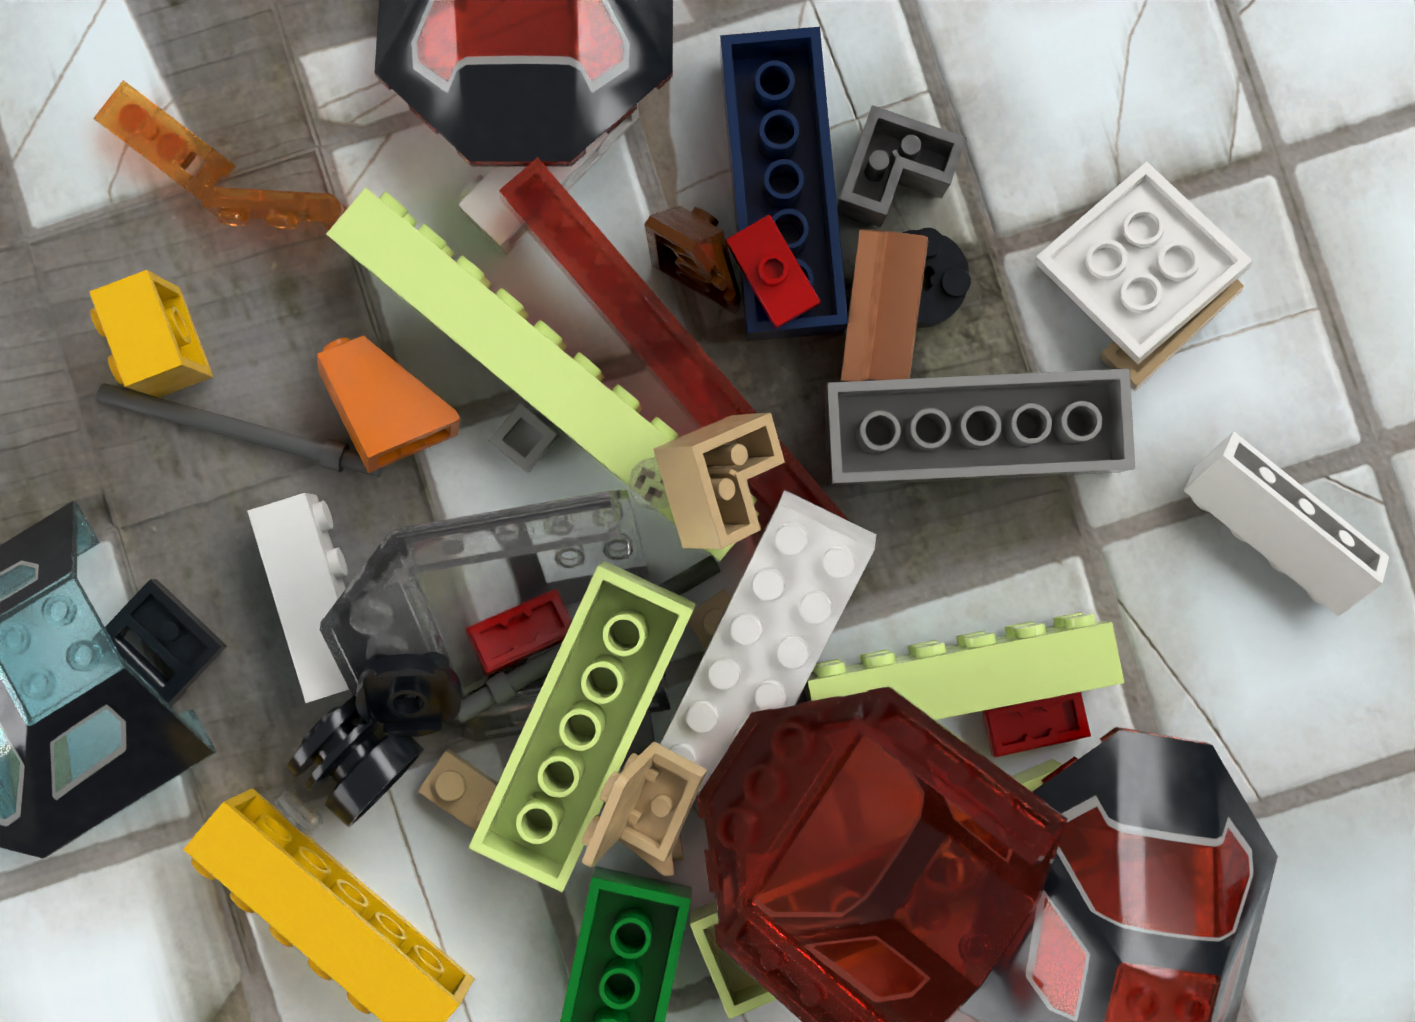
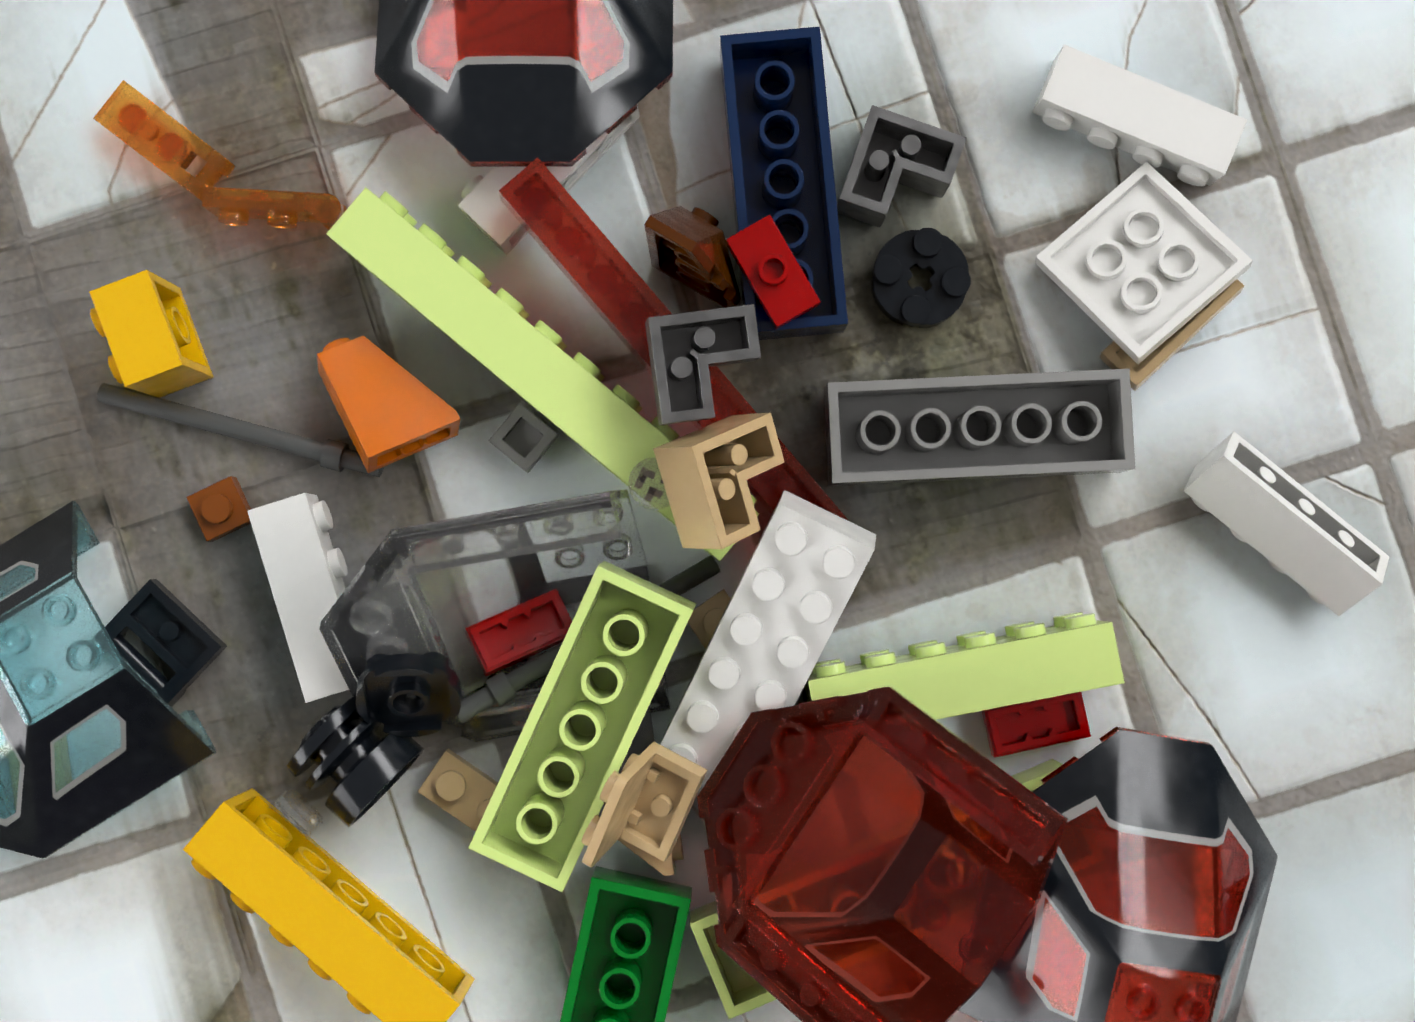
(220, 508): none -> dark orange plate
(685, 348): none -> flat silver brick
(884, 305): nougat panel -> none
(1138, 117): none -> white brick

